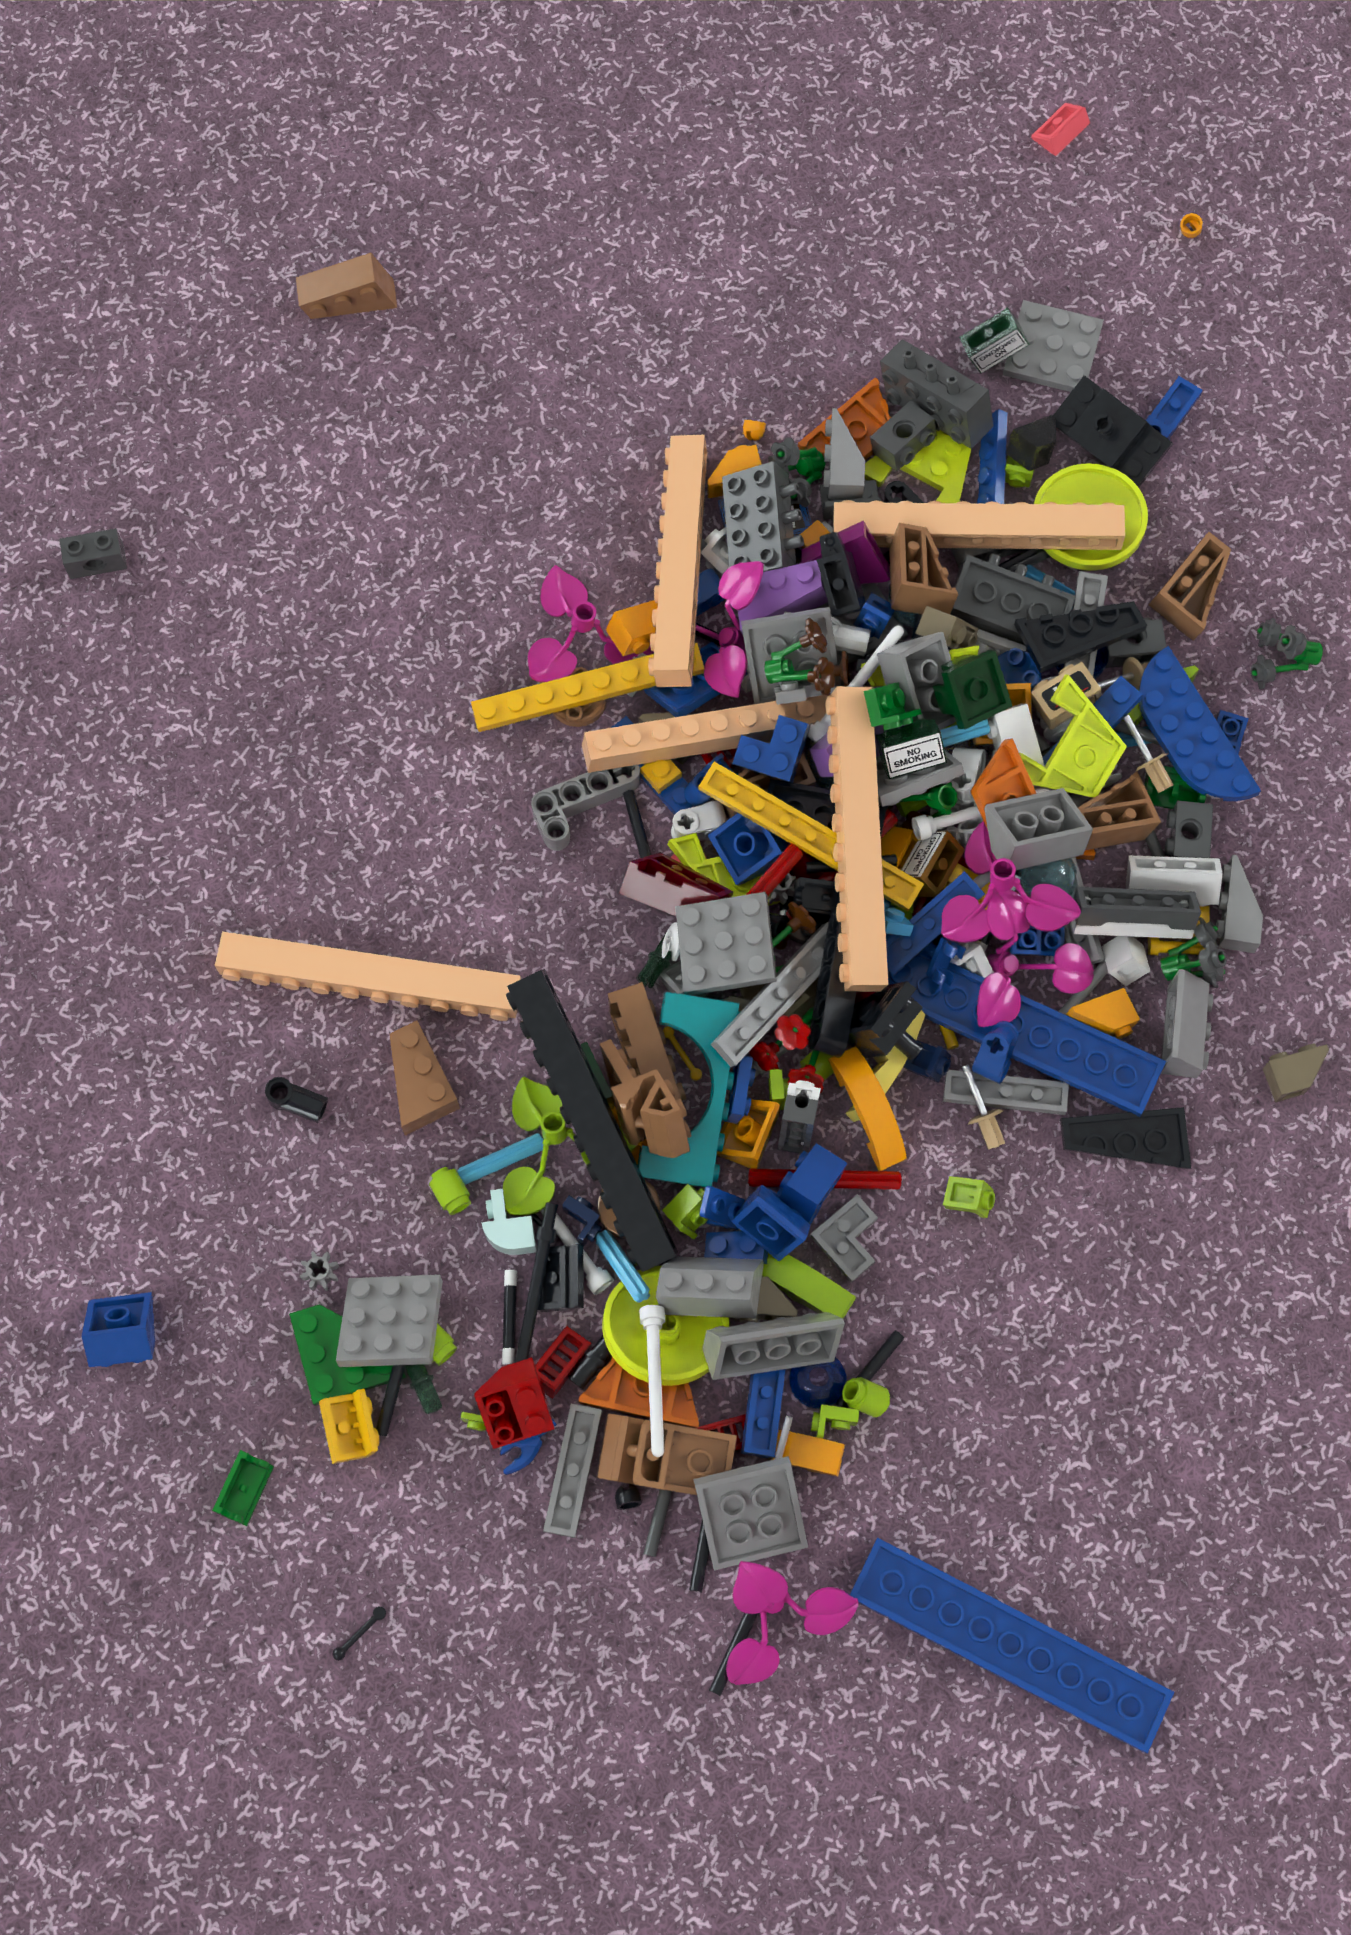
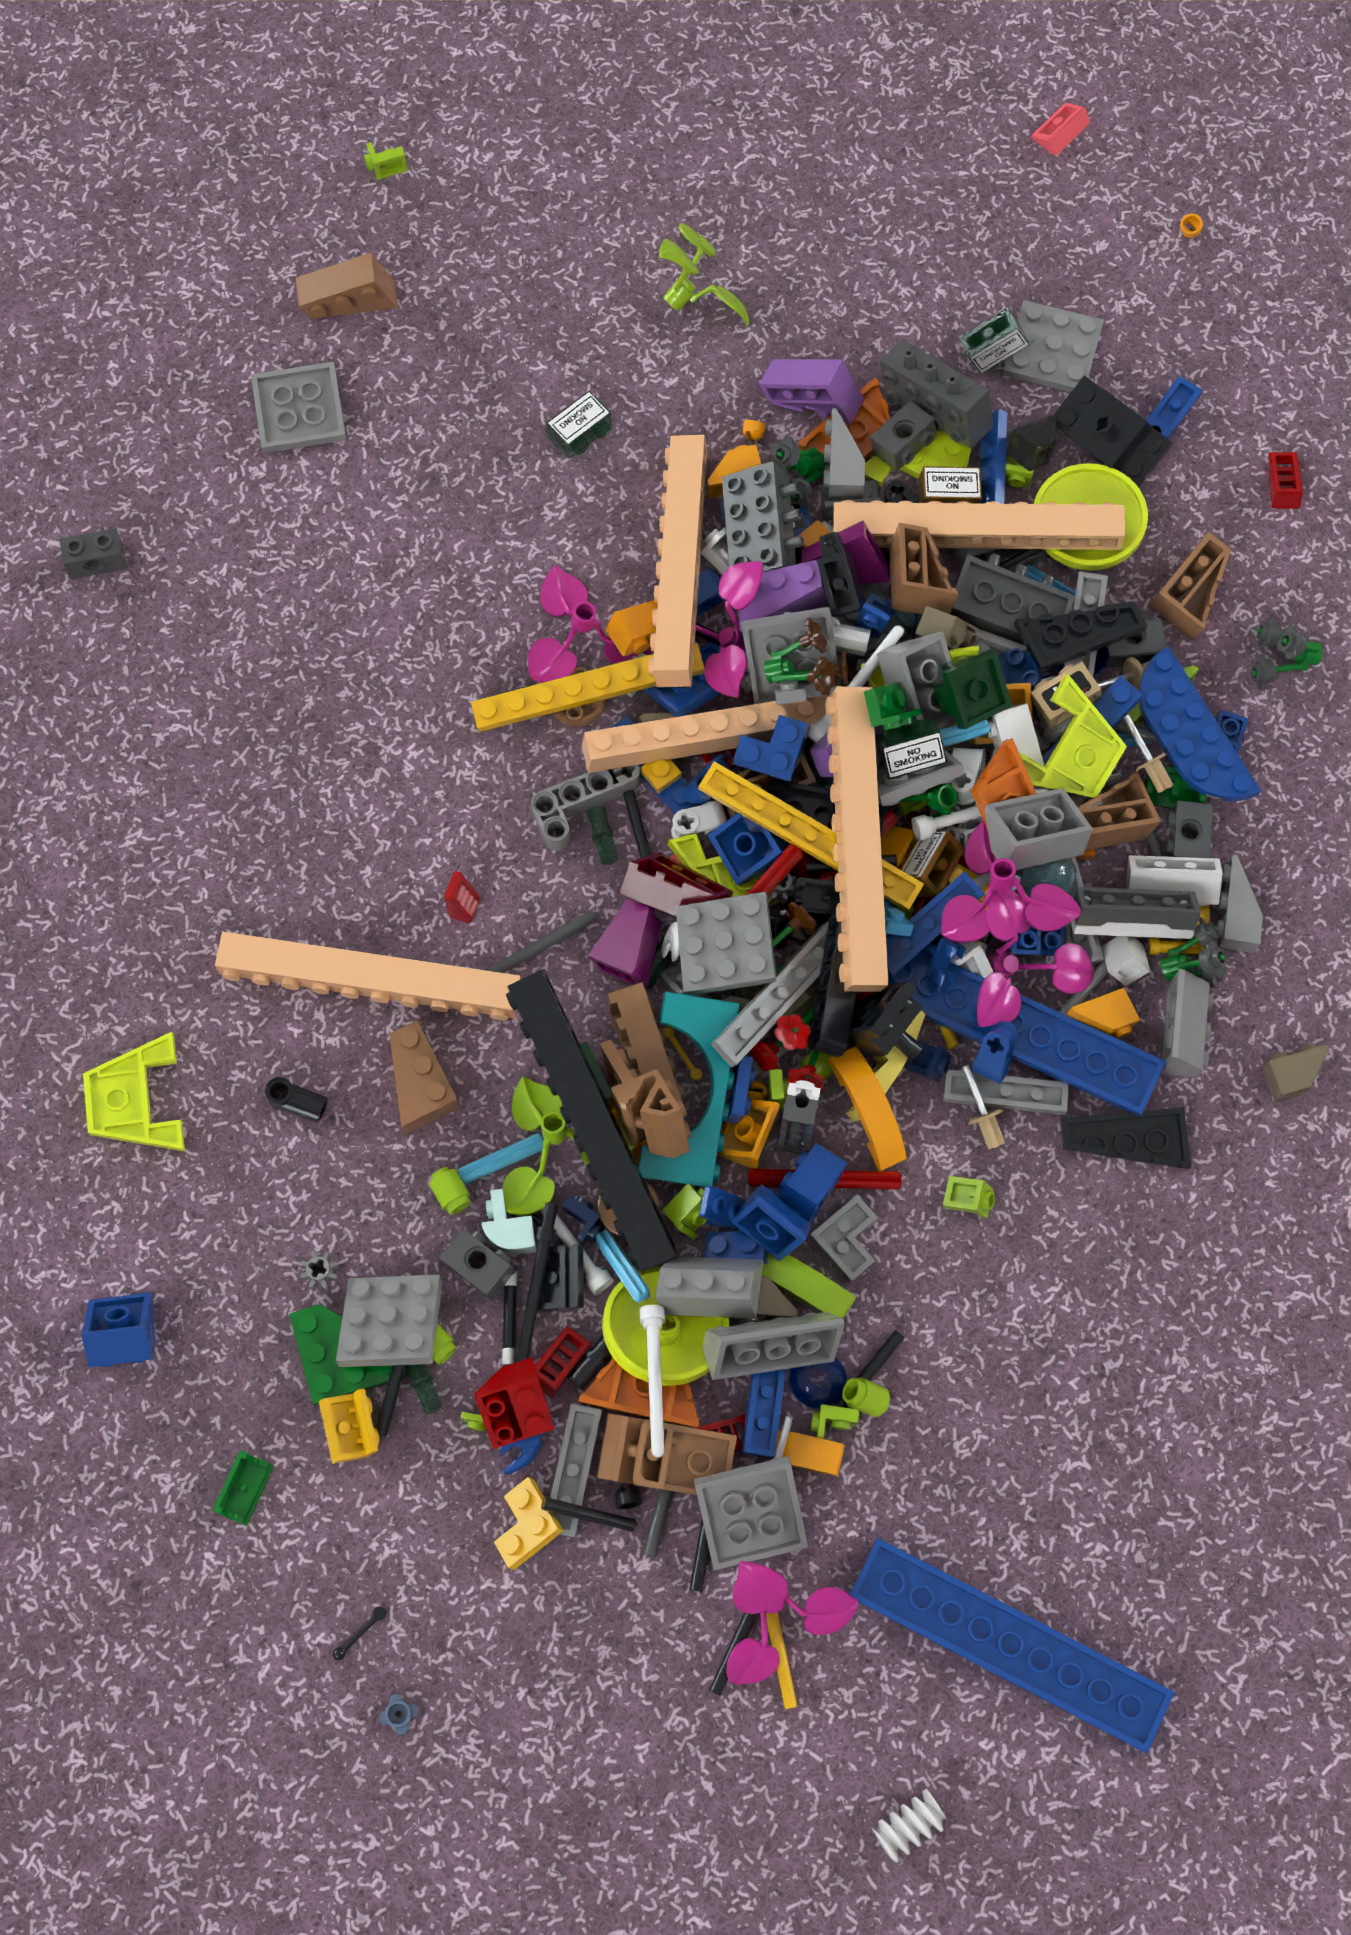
(120, 1101): none -> neon yellow wing
(298, 407): none -> light grey plate
(385, 163): none -> lime bracket
(389, 1717): none -> sand blue plate
(461, 898): none -> red slope
(463, 1252): none -> dark grey brick
(534, 1525): none -> yellow plate
(544, 943): none -> dark grey bar
(579, 425): none -> brick
(588, 1514): none -> black bar
(602, 835): none -> clear green axle
(628, 944): none -> magenta slope
(683, 288): none -> lime plant
(755, 1095): none -> light orange hinge
(783, 1669): none -> yellow bar
(812, 385): none -> medium lavender wedge
(910, 1825): none -> white piece
(950, 484): none -> brick
(1285, 496): none -> red slope

